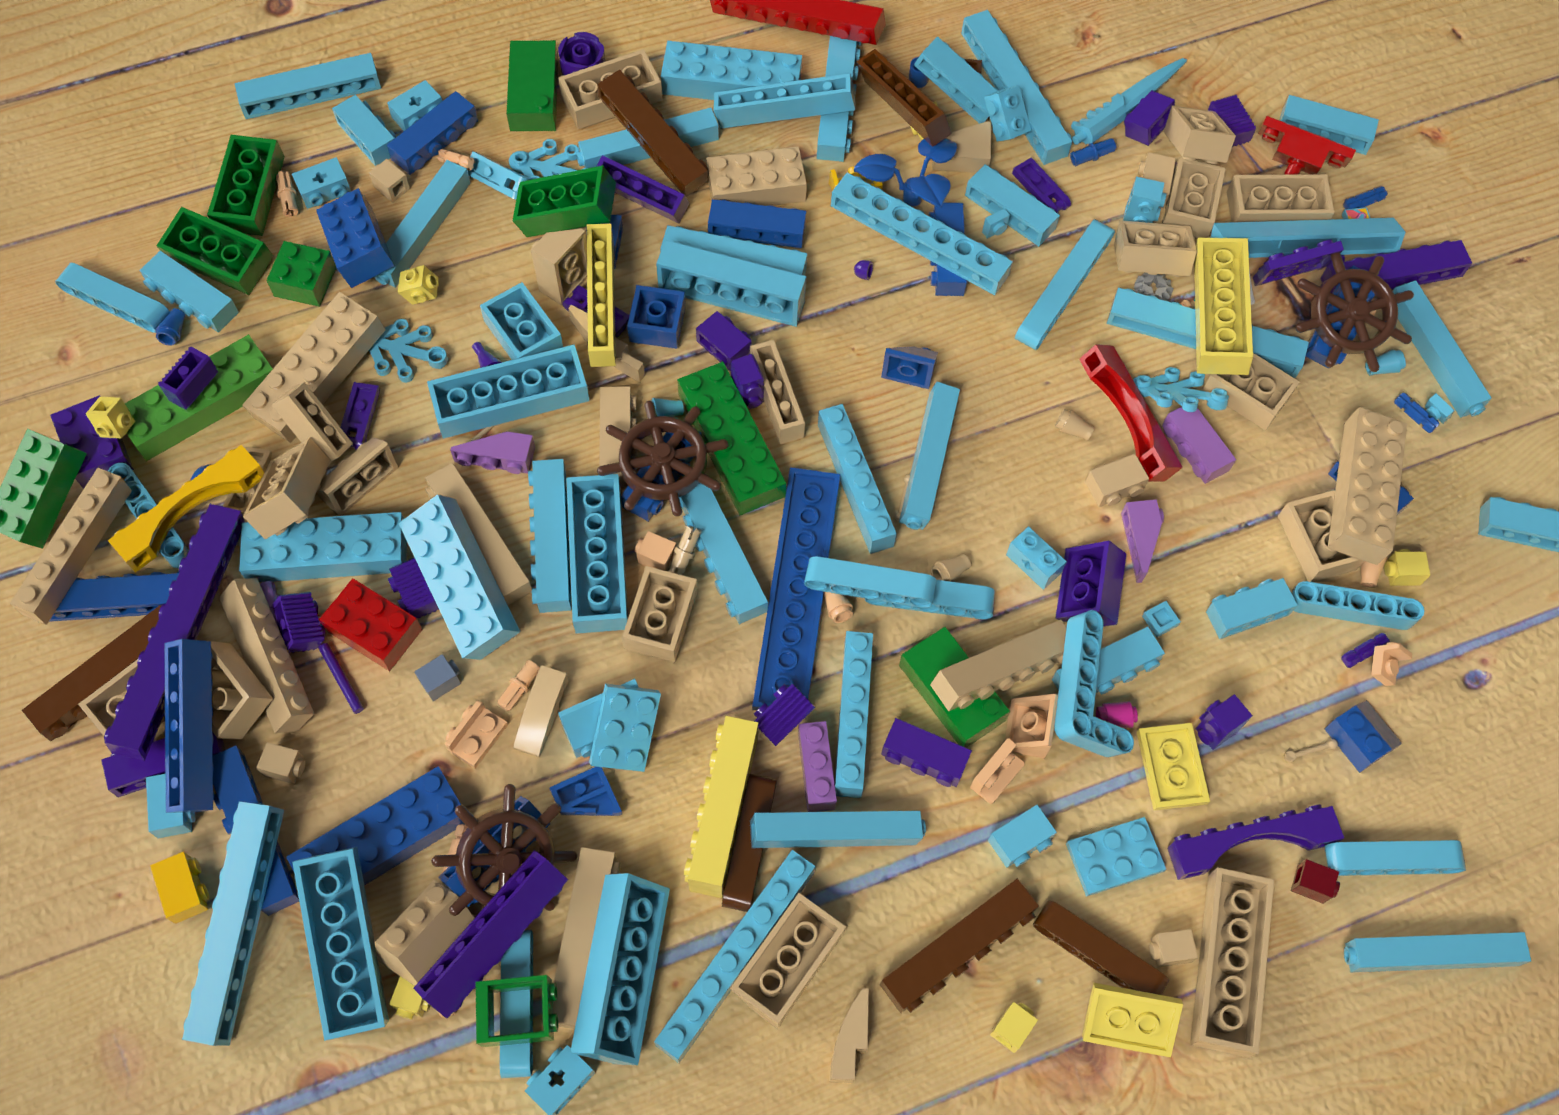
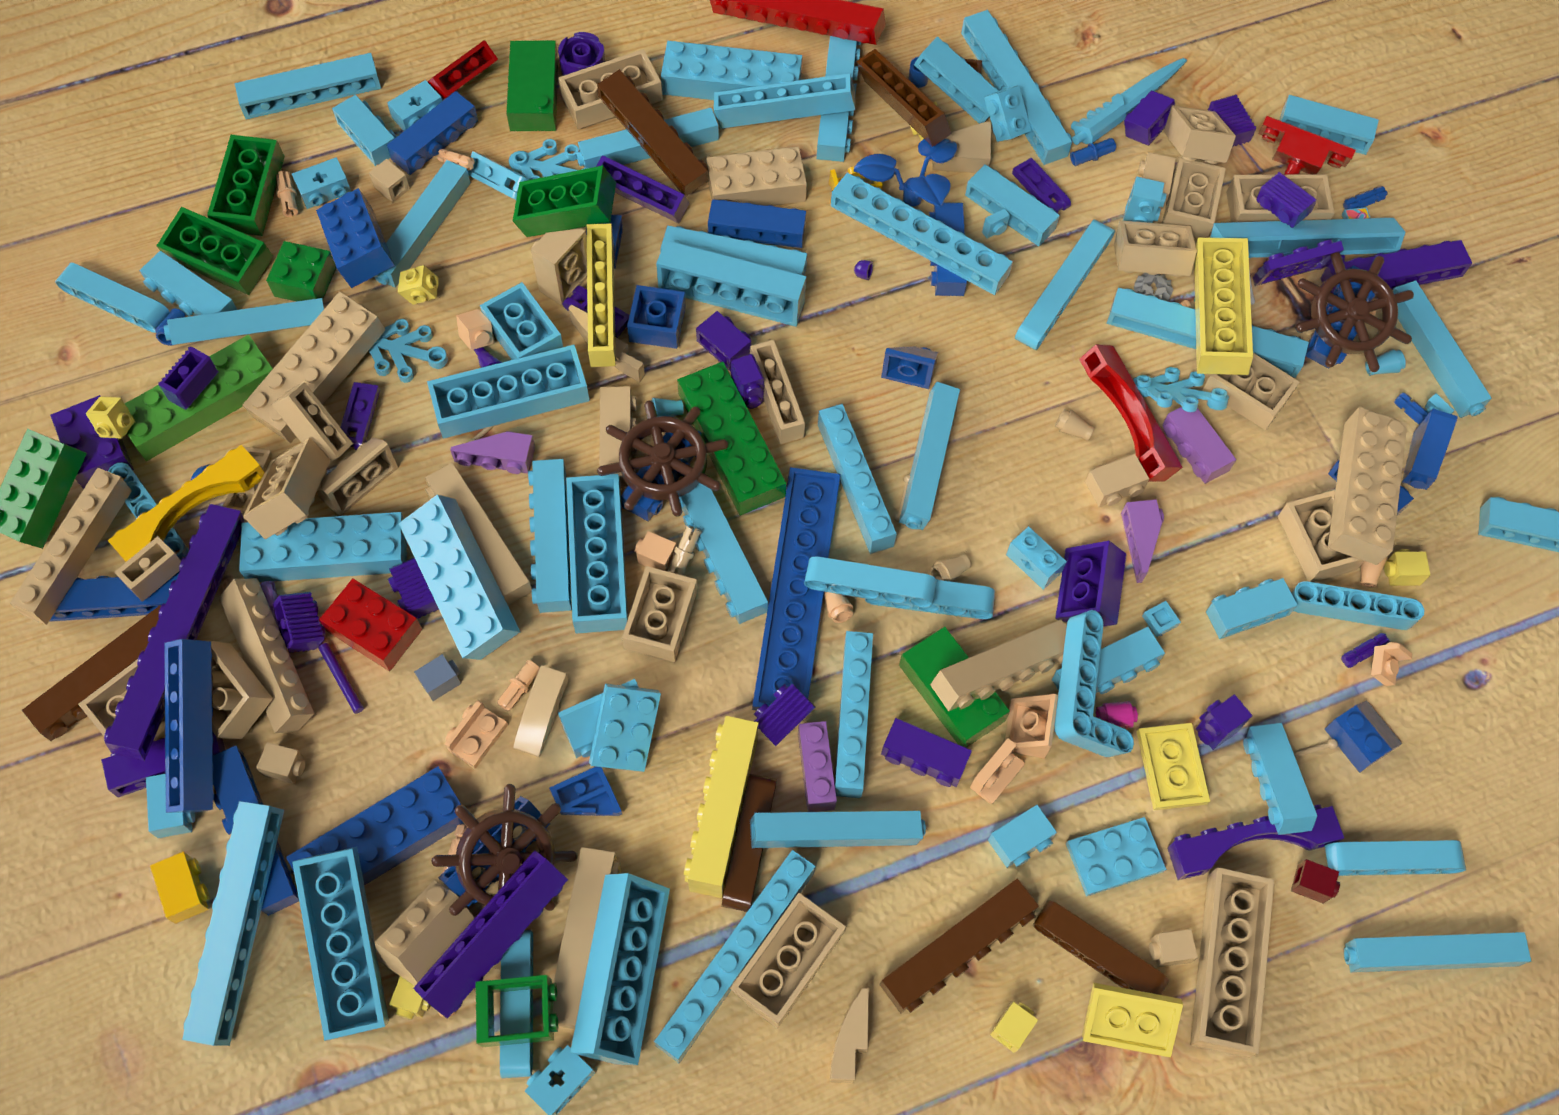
(149, 569): none -> tan brick
(242, 321): none -> medium azure brick
(463, 70): none -> red brick
(474, 329): none -> light nougat brick
(1280, 779): none -> medium azure brick
(1286, 200): none -> dark purple brick
(1428, 449): none -> blue slope

